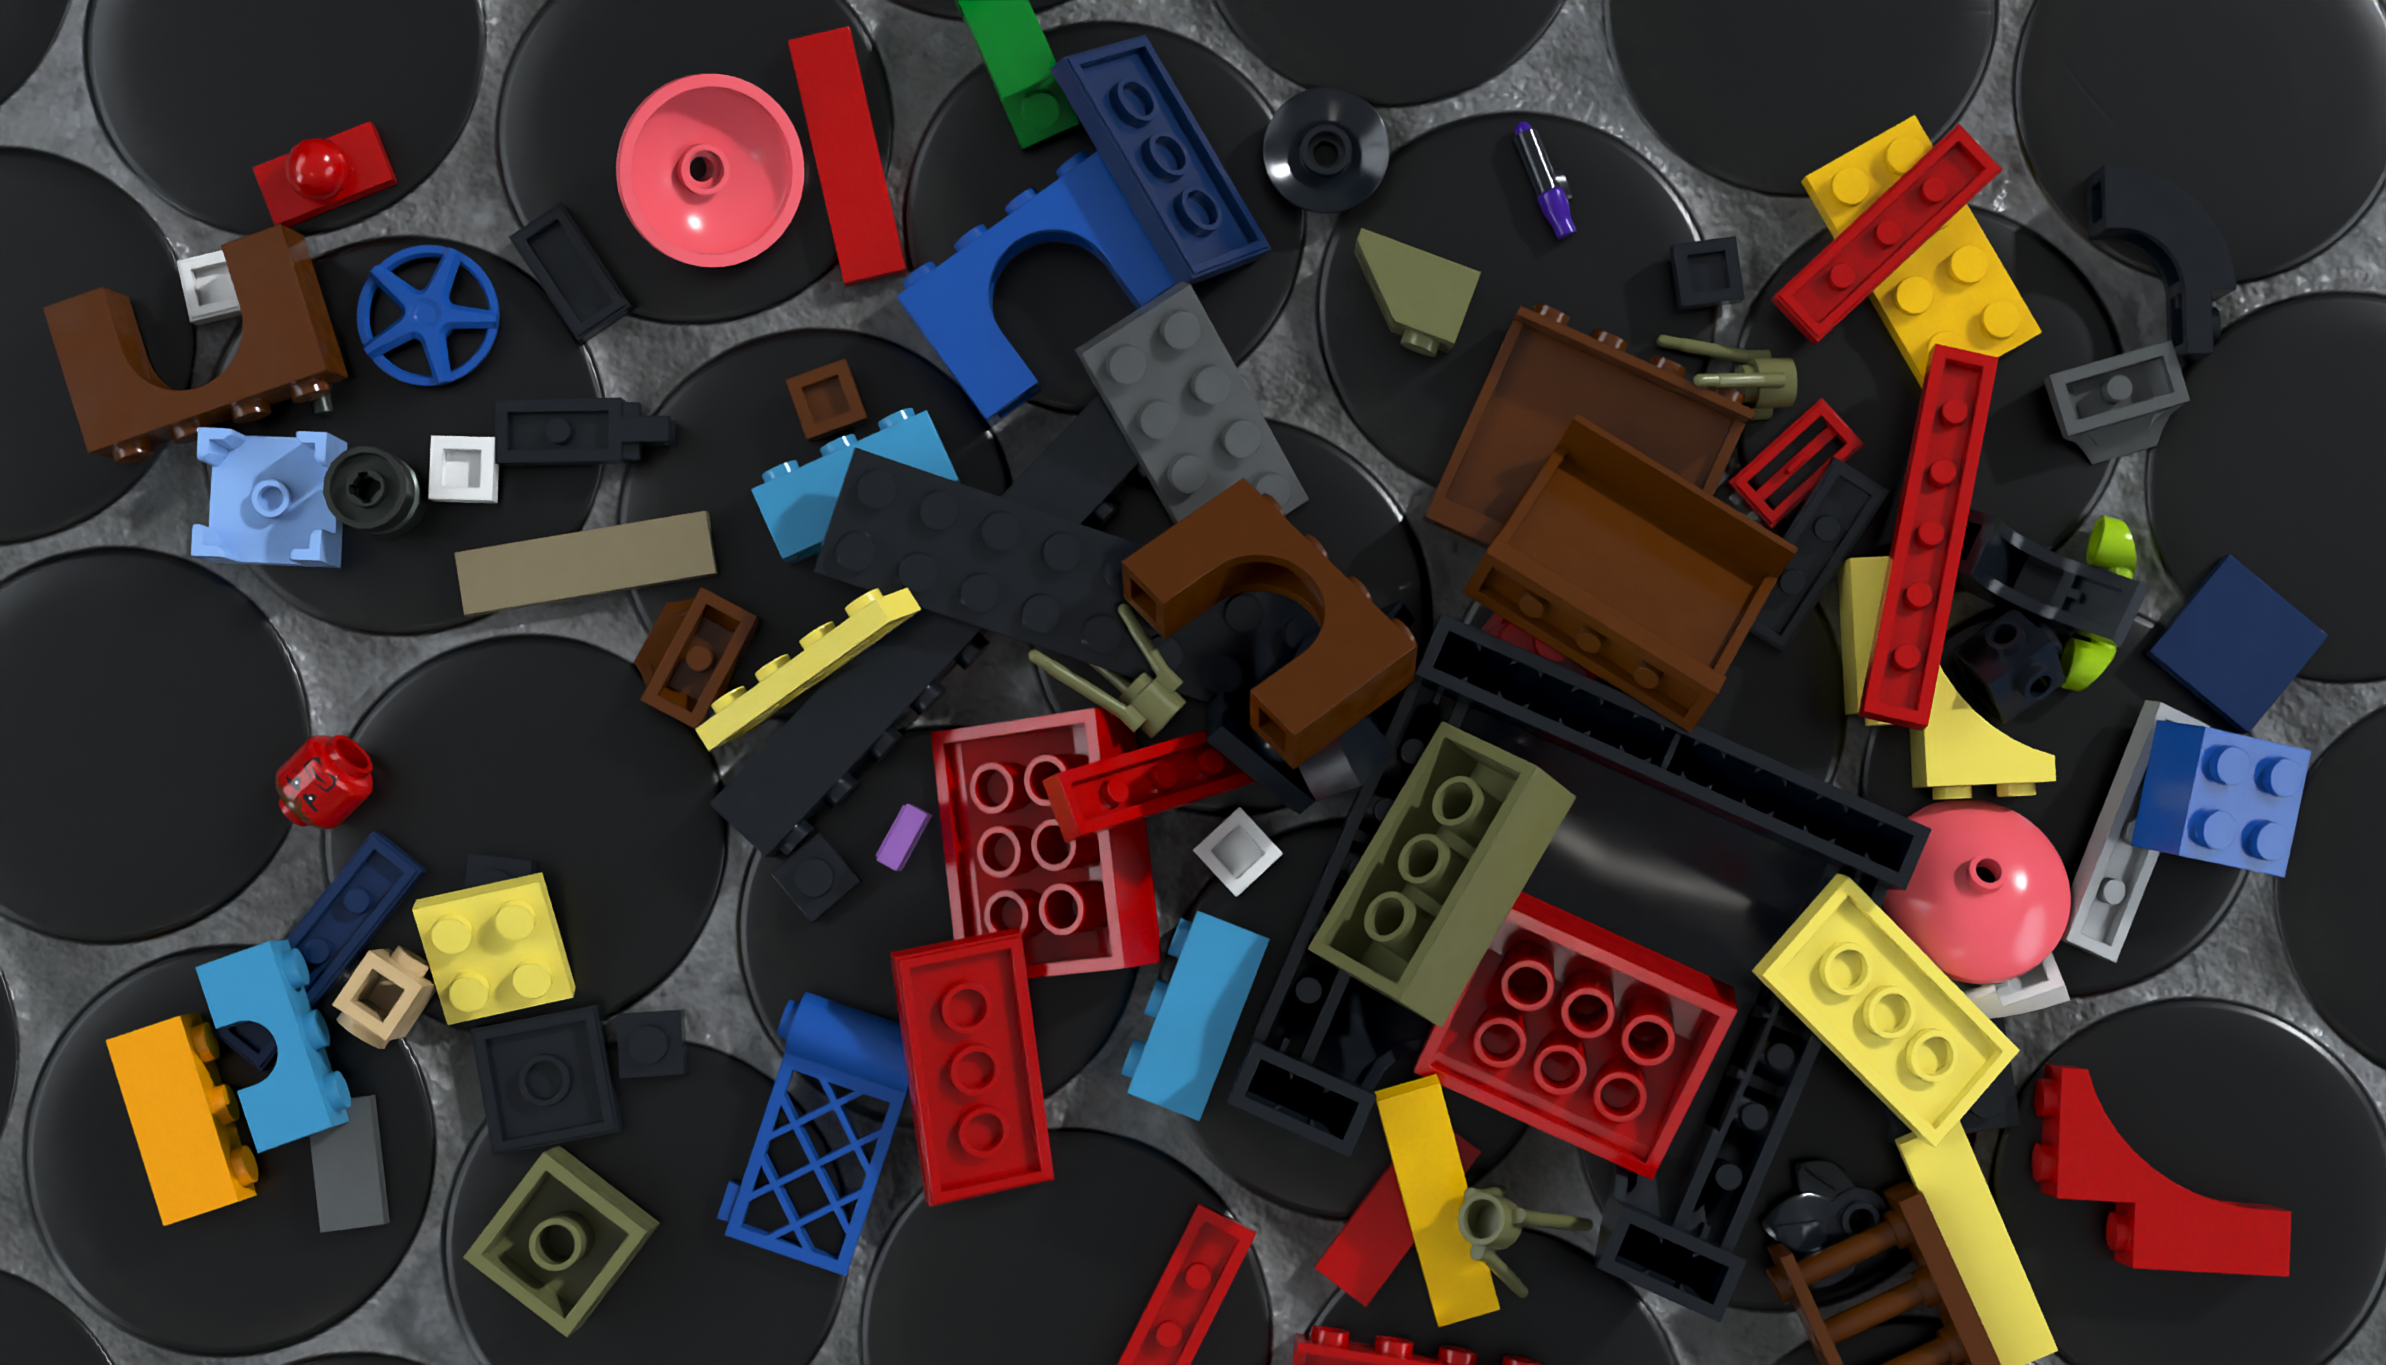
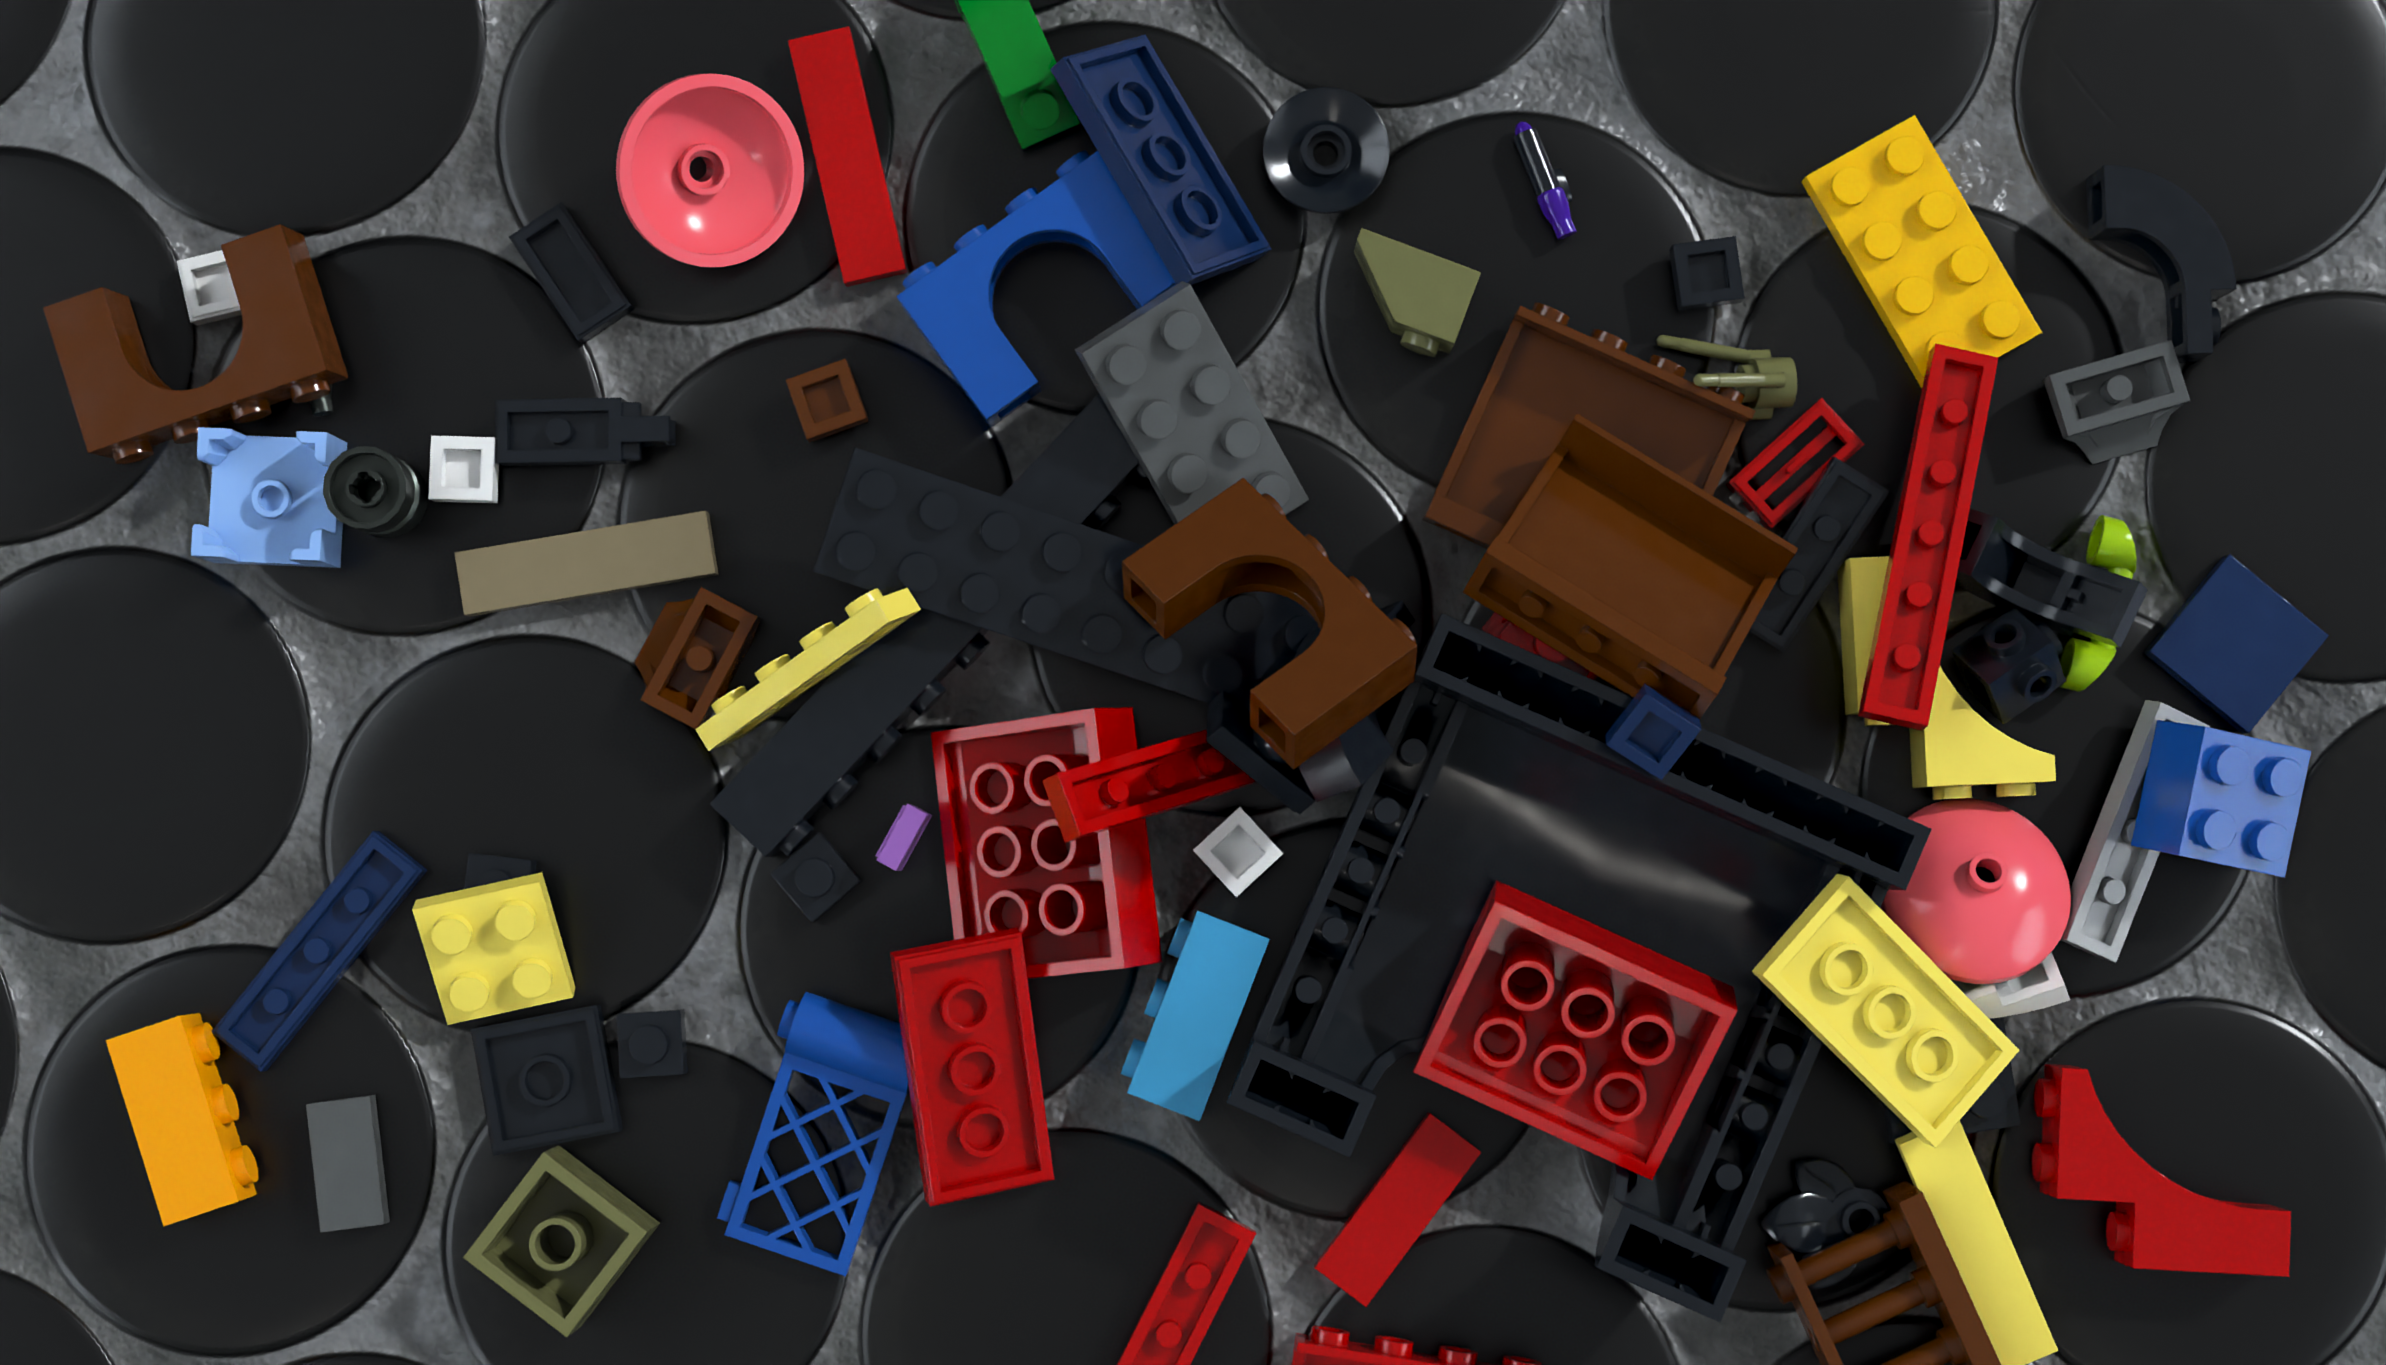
(302, 1090): dark azure arch -> none
(324, 174): red tile -> none
(324, 781): red head -> none
(385, 995): tan brick -> none
(427, 314): blue wheel -> none
(802, 499): dark azure brick -> none
(1145, 702): olive plant -> none
(1432, 1194): yellow tile -> none
(1442, 872): olive brick -> none
(1495, 1224): olive plant -> none
(1653, 732): none -> dark blue plate
(1886, 234): red tile -> none

